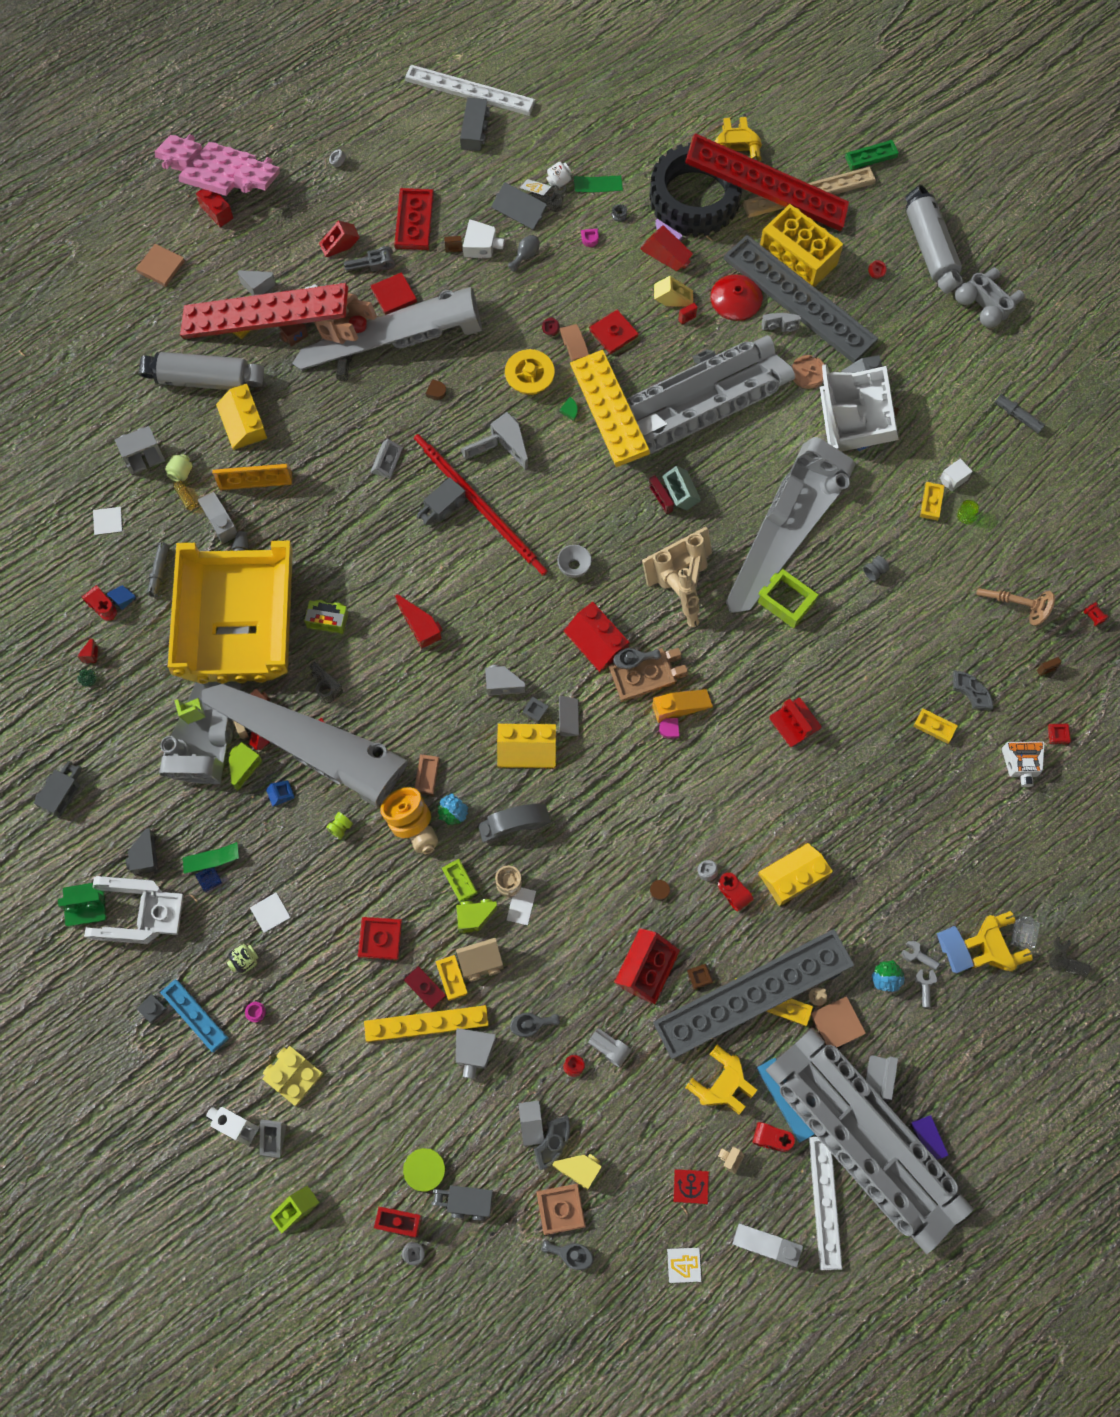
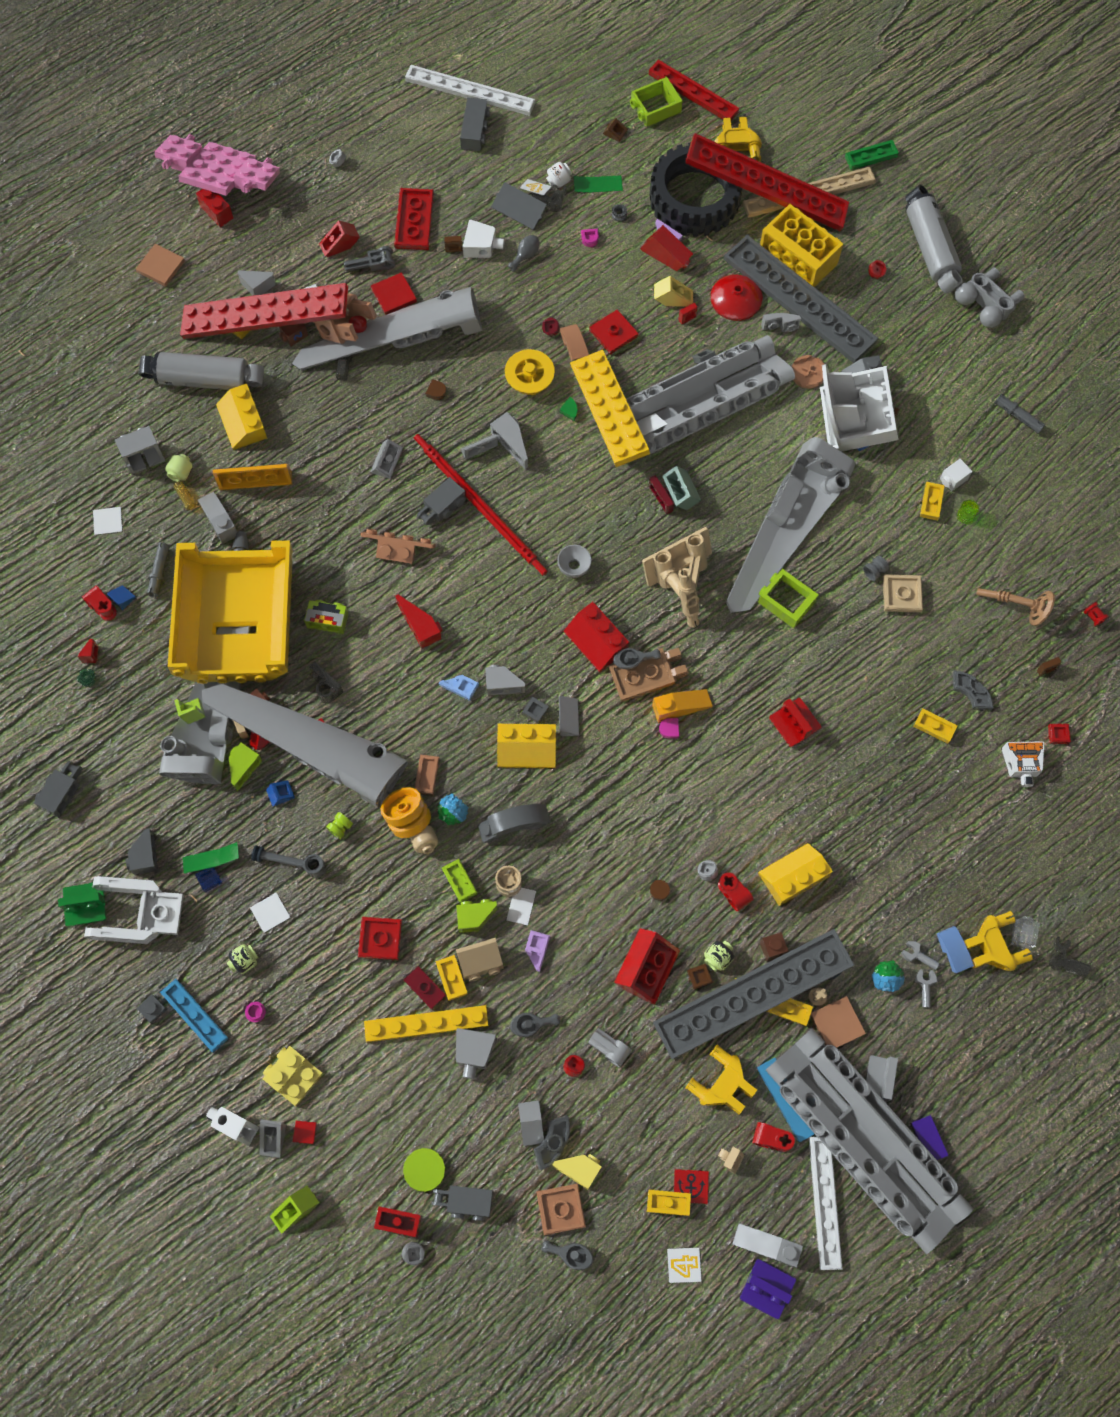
(259, 853): none -> dark grey piece
(304, 1132): none -> red tile
(397, 548): none -> nougat bracket
(461, 686): none -> light blue tile
(536, 948): none -> lavender tile
(615, 130): none -> reddish brown slope
(651, 90): none -> lime window
(668, 1202): none -> yellow plate
(694, 91): none -> red plate
(719, 955): none -> yellowish green head
(768, 1289): none -> dark purple bracket
(773, 946): none -> copper brick
(902, 593): none -> tan plate

